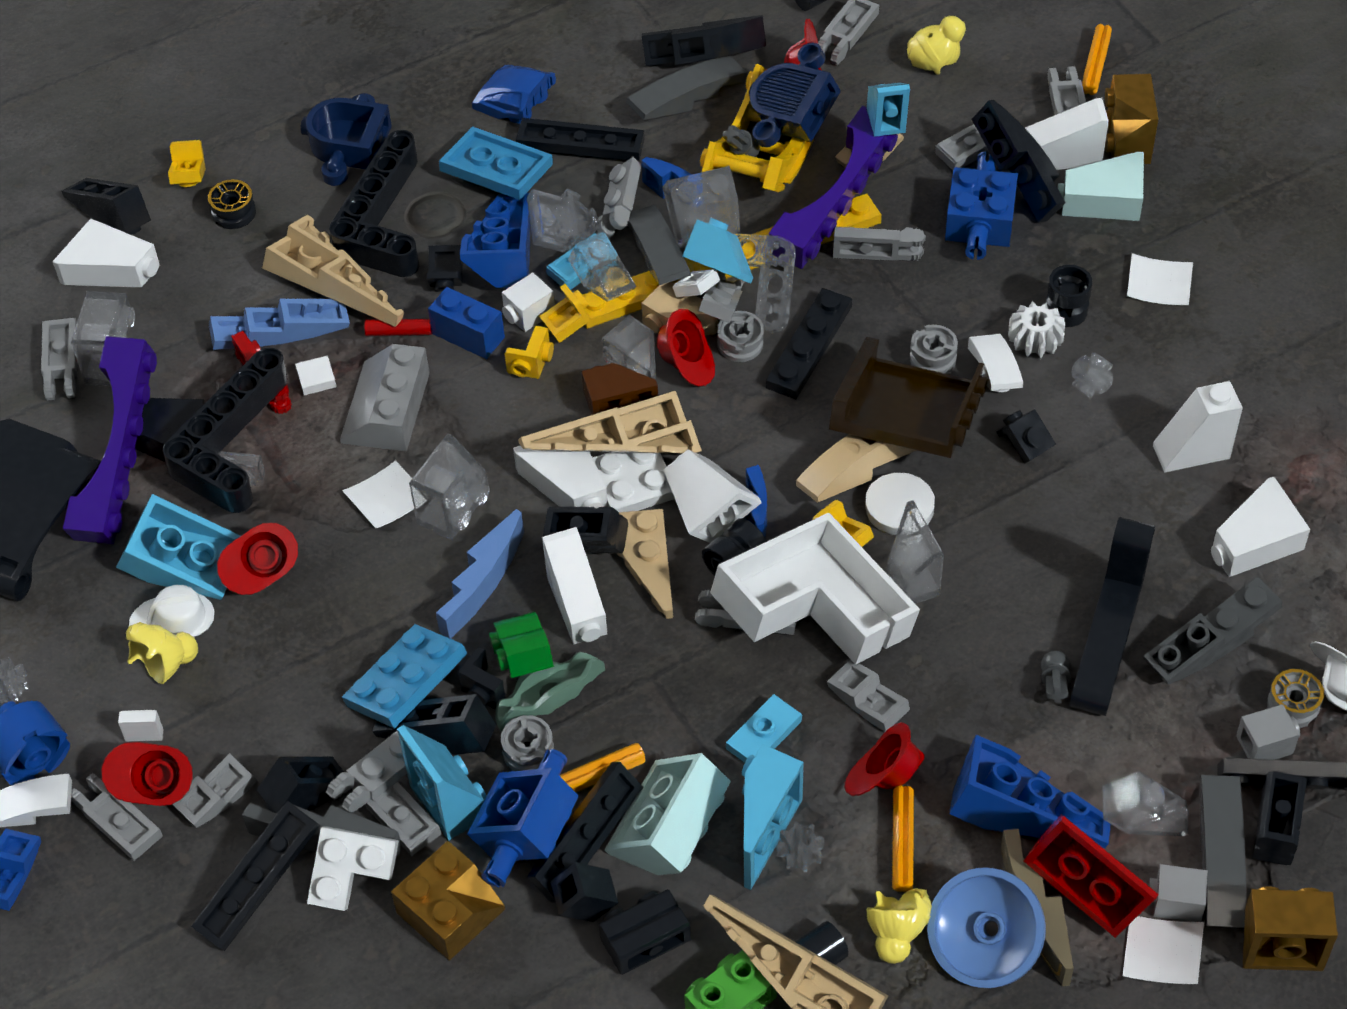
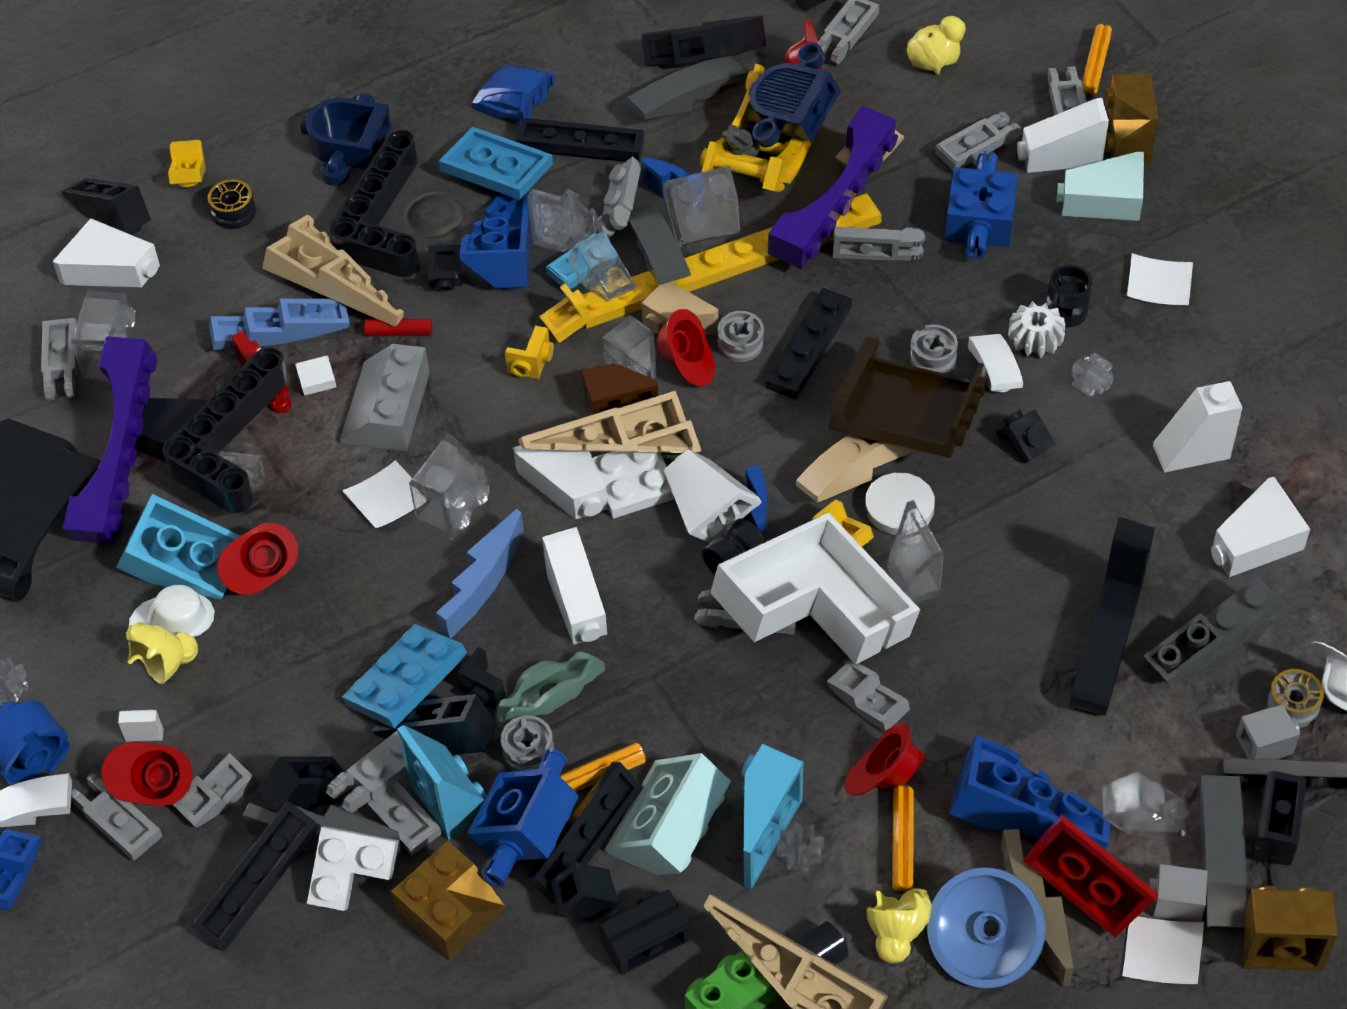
(466, 322): blue brick -> none
(521, 645): green brick -> none
(527, 301): white brick -> none
(599, 529): black brick -> none
(647, 556): tan wing -> none
(696, 283): white tile -> none
(718, 249): medium azure slope -> none
(722, 298): light grey hinge -> none
(764, 259): clear beam -> none
(766, 726): medium azure plate -> none
(888, 108): medium azure slope -> none
(1020, 153): black slope -> none
(1056, 675): dark grey axle -> none

